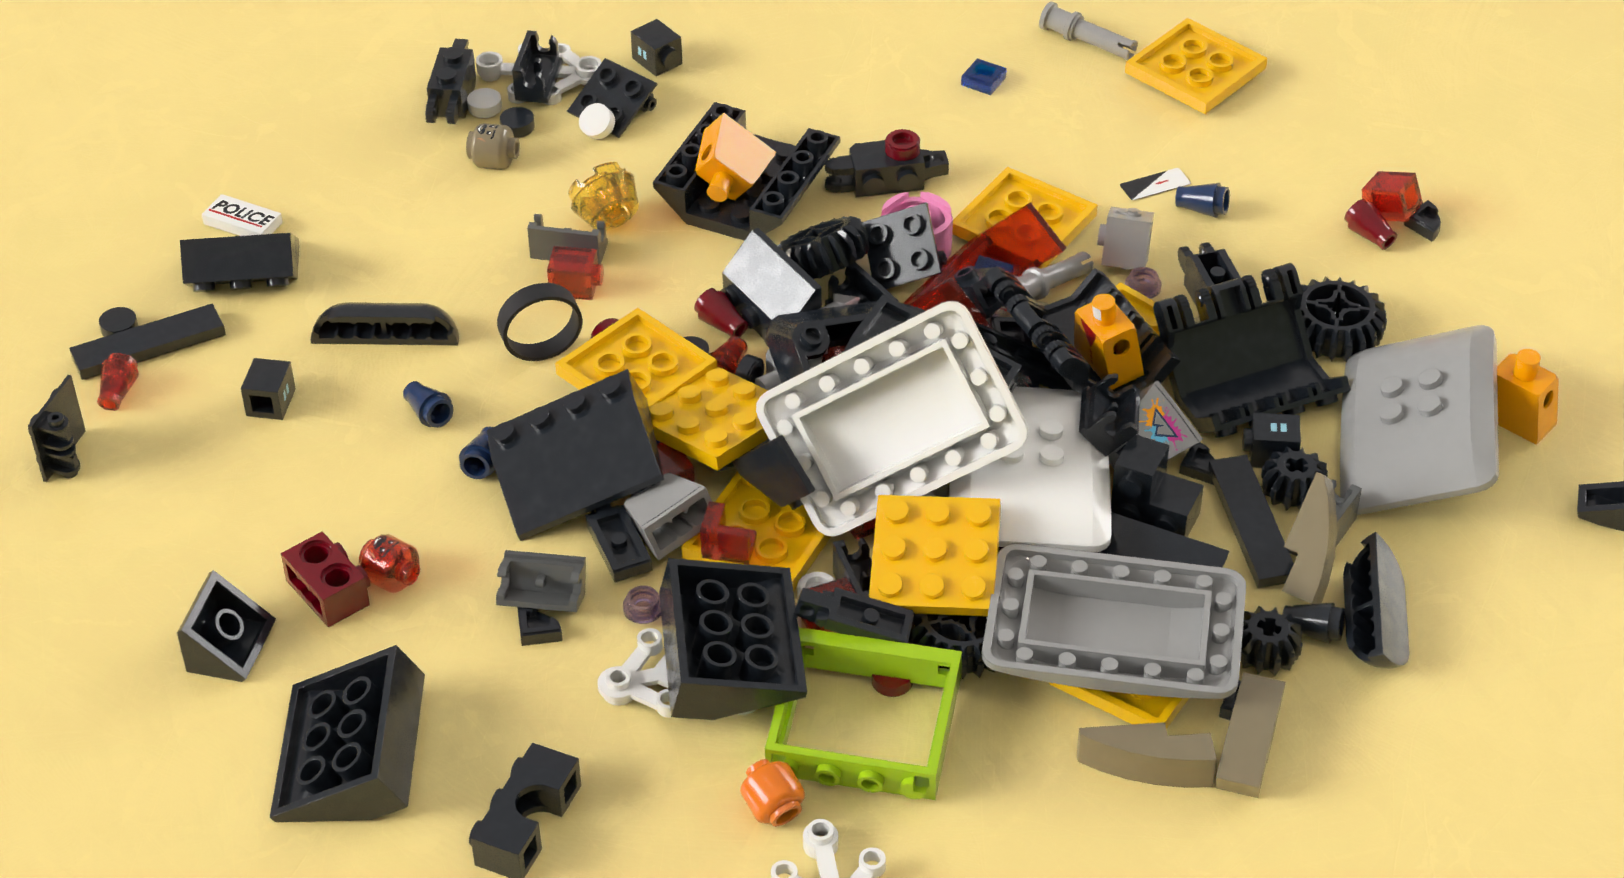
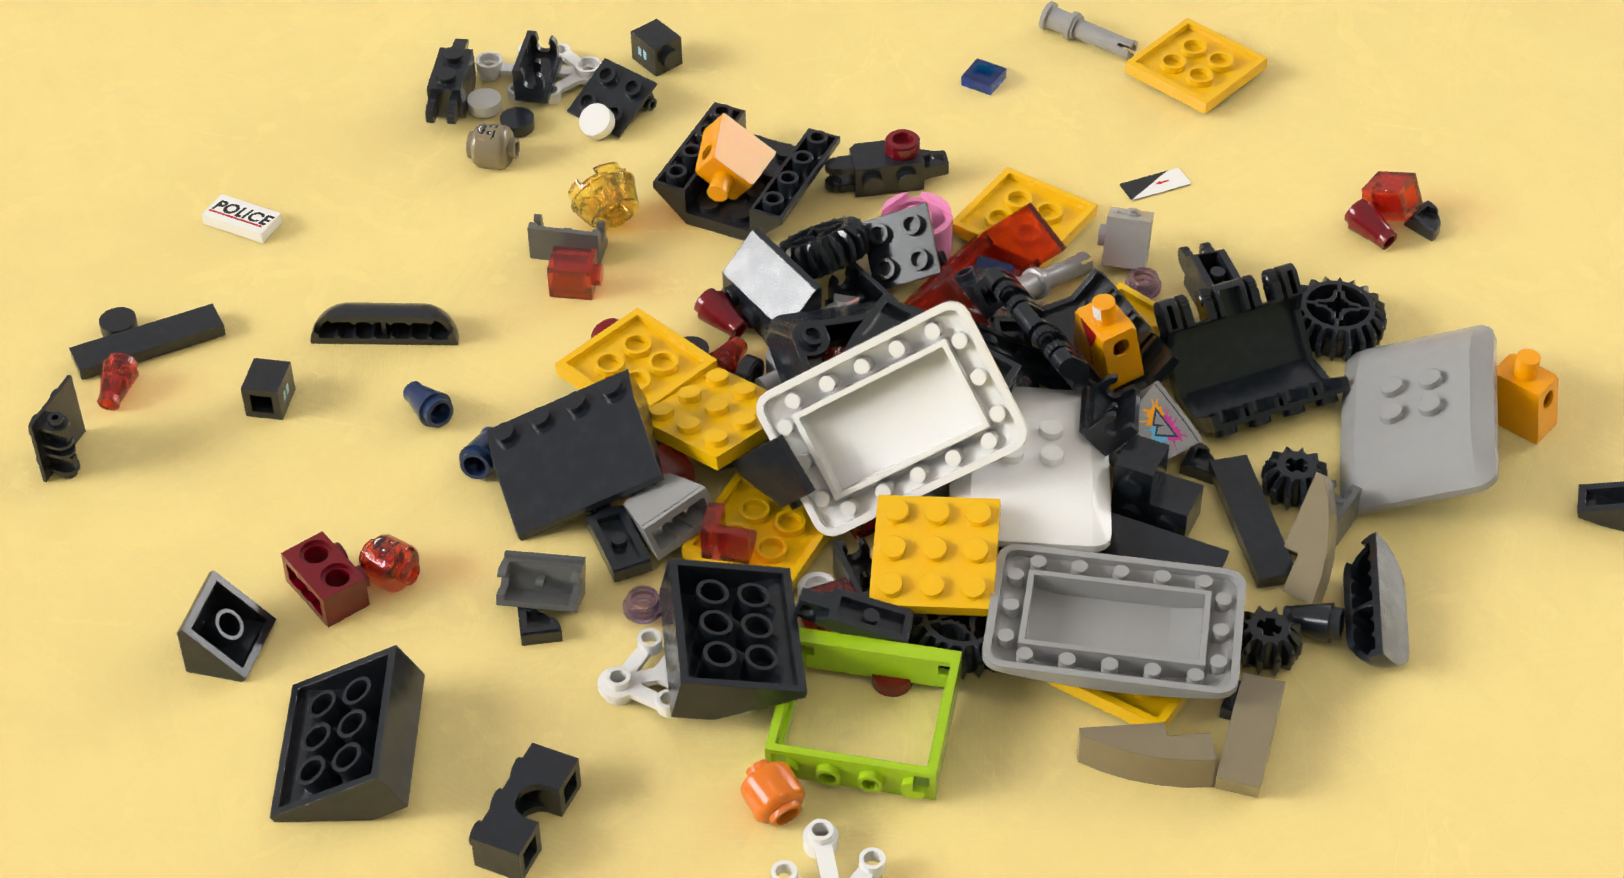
(239, 261): black slope -> none
(527, 297): black tyre -> none
(1206, 198): dark blue cone -> none
(1270, 434): black brick -> none

